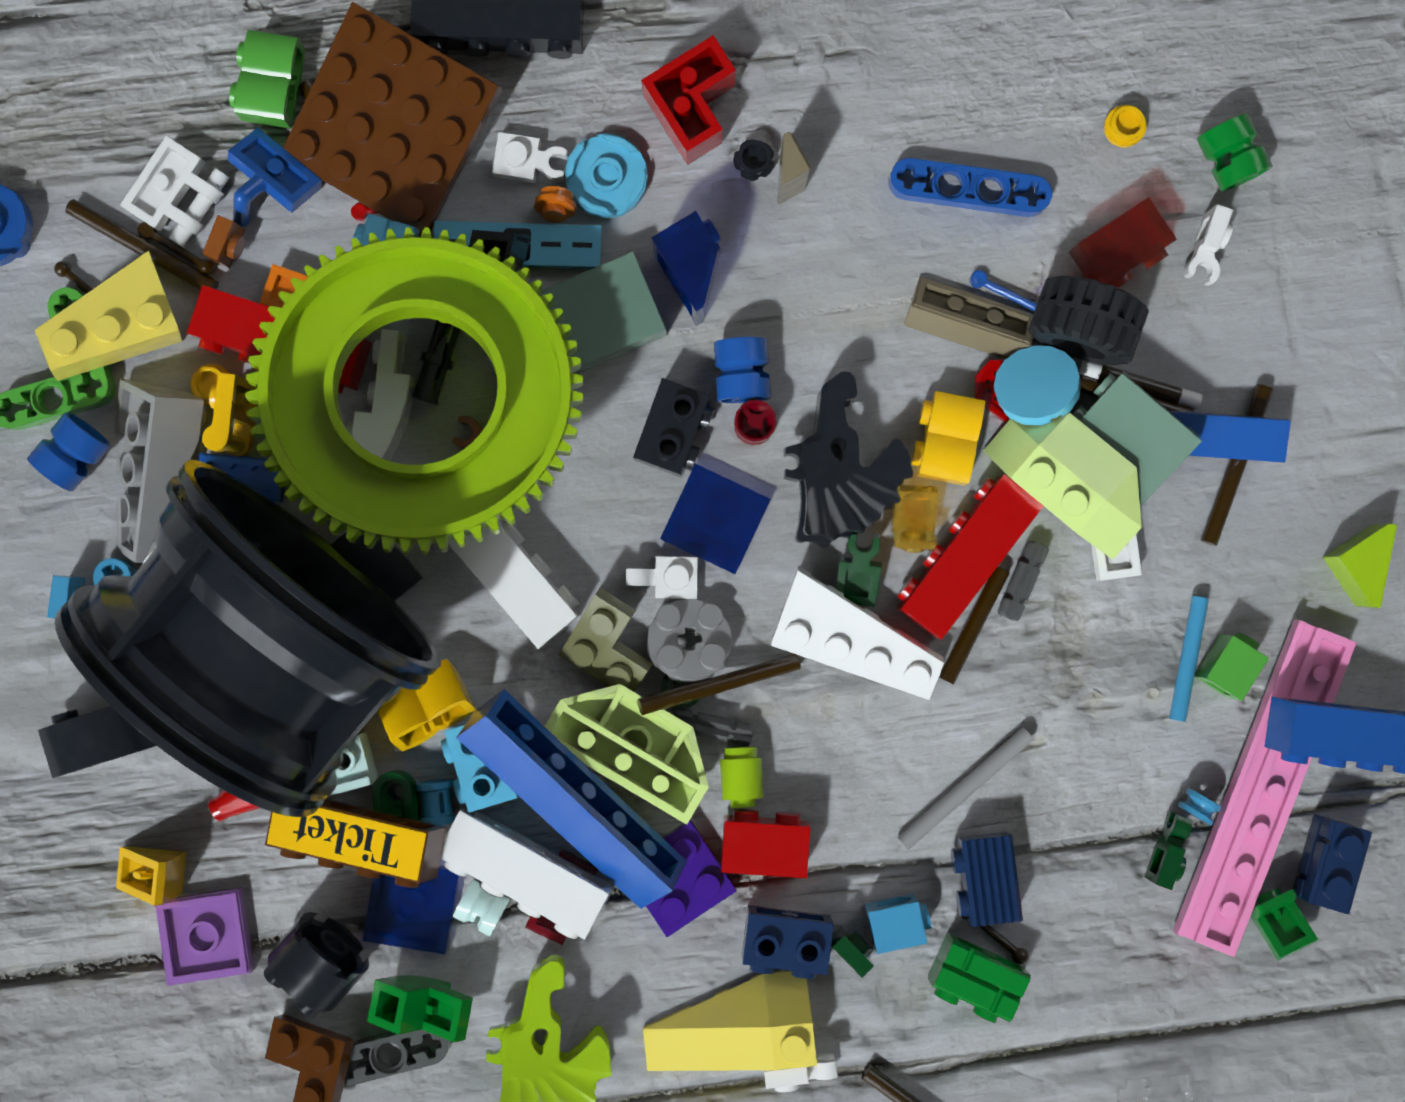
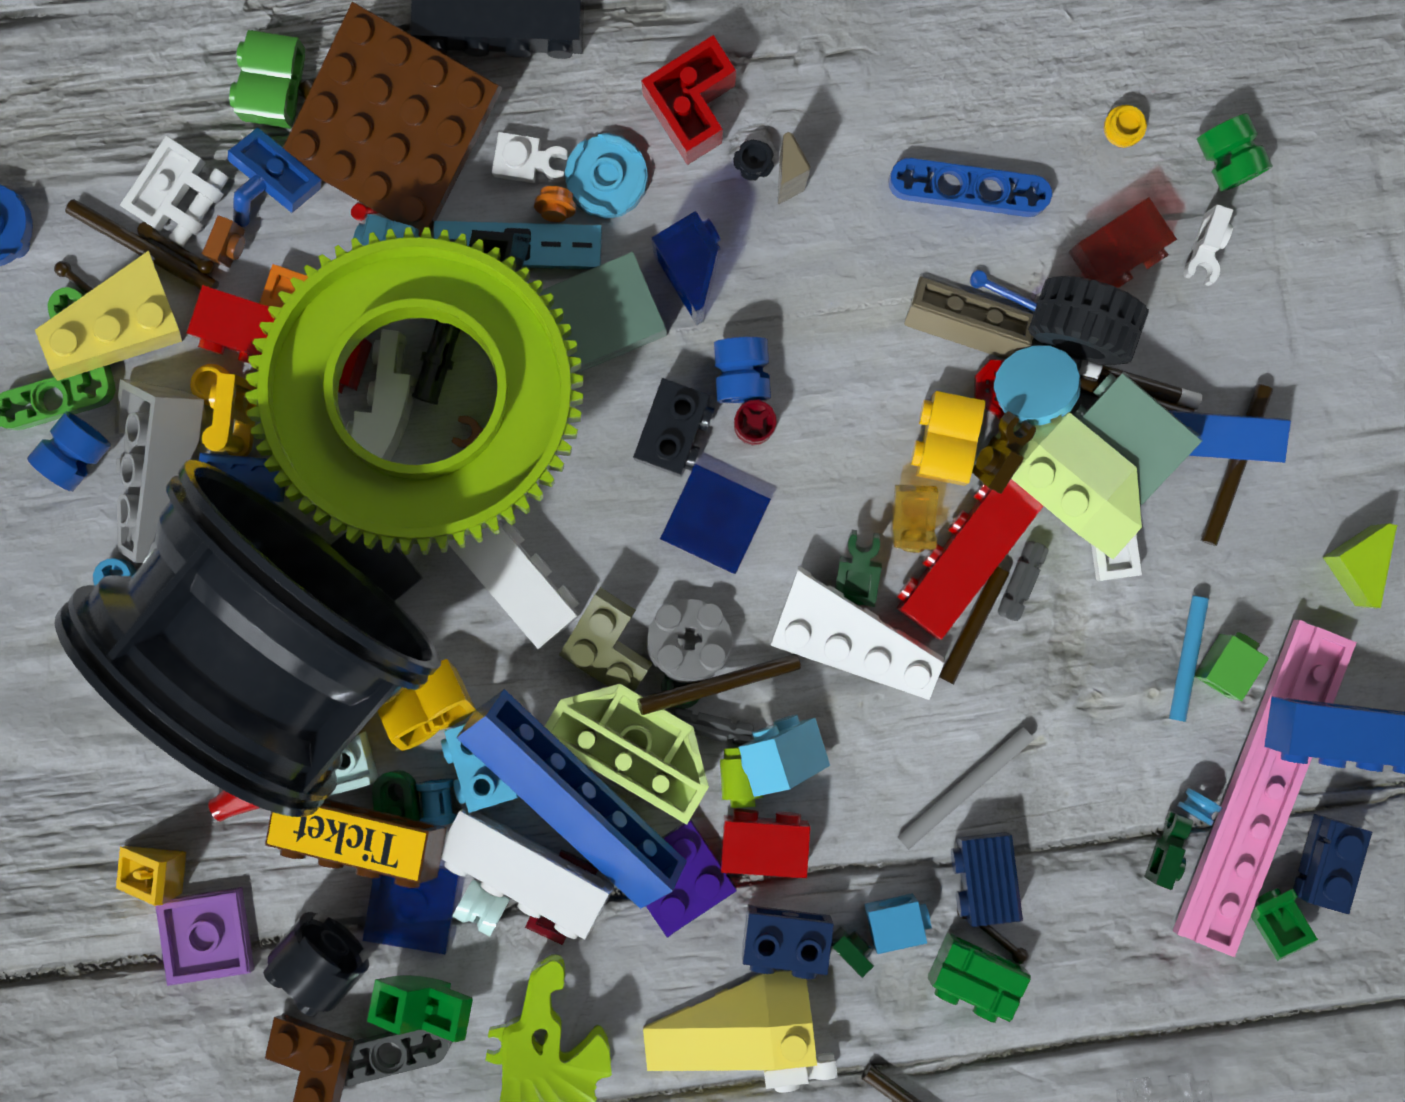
(61, 591): dark azure plate -> none
(88, 740): black brick -> none
(671, 577): white plate -> none
(783, 755): none -> medium azure brick
(838, 491): black animal -> none
(1002, 456): none -> dark brown plate

